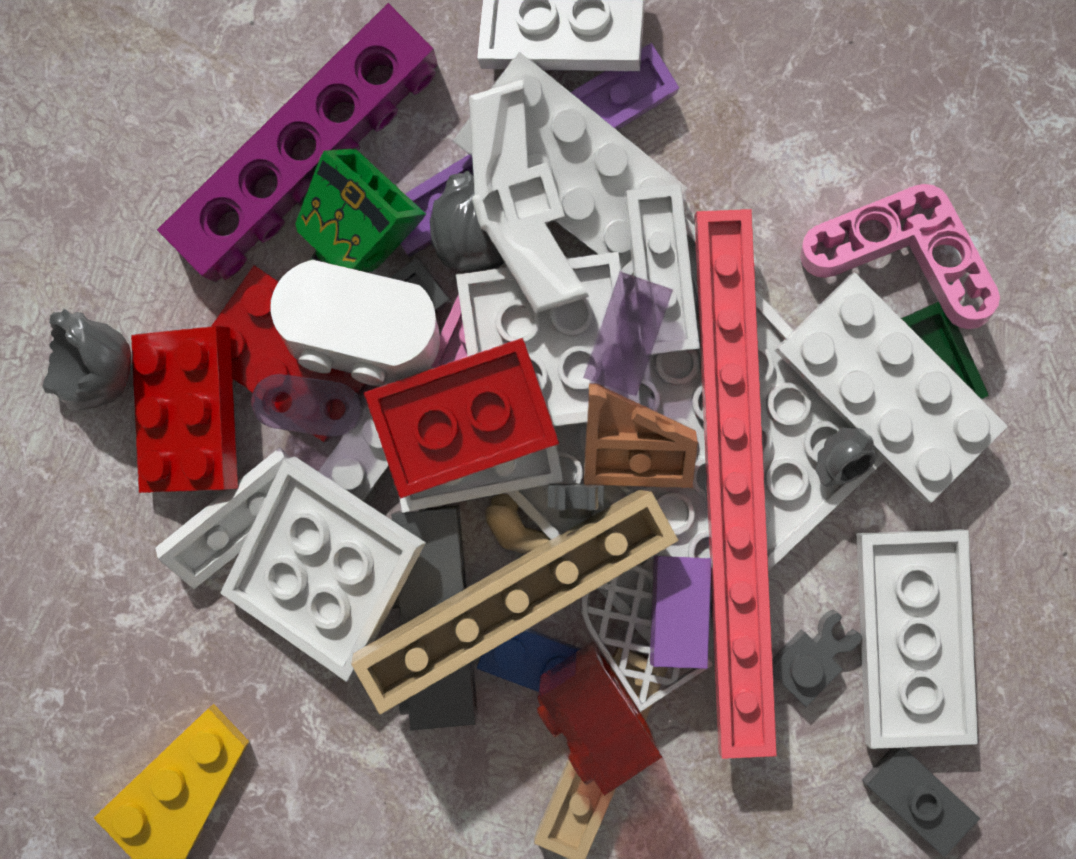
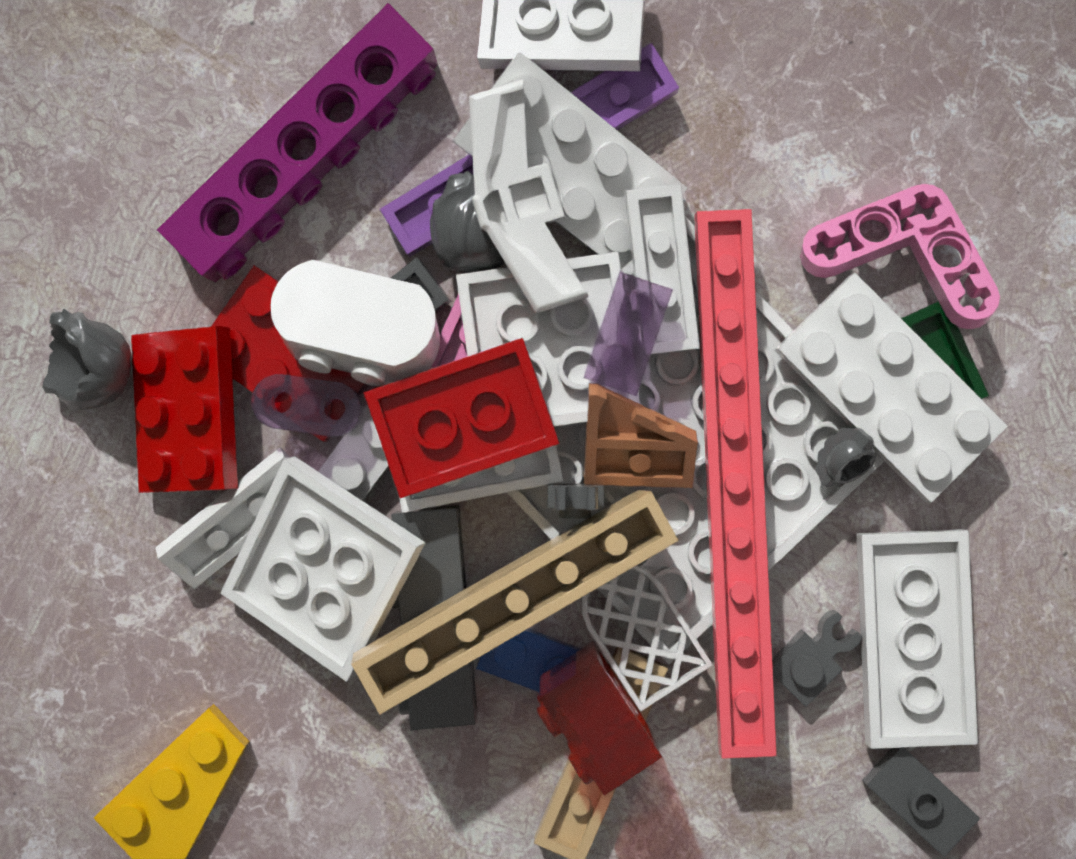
(354, 212): green torso -> none
(508, 527): tan arm -> none
(680, 612): medium lavender tile -> none

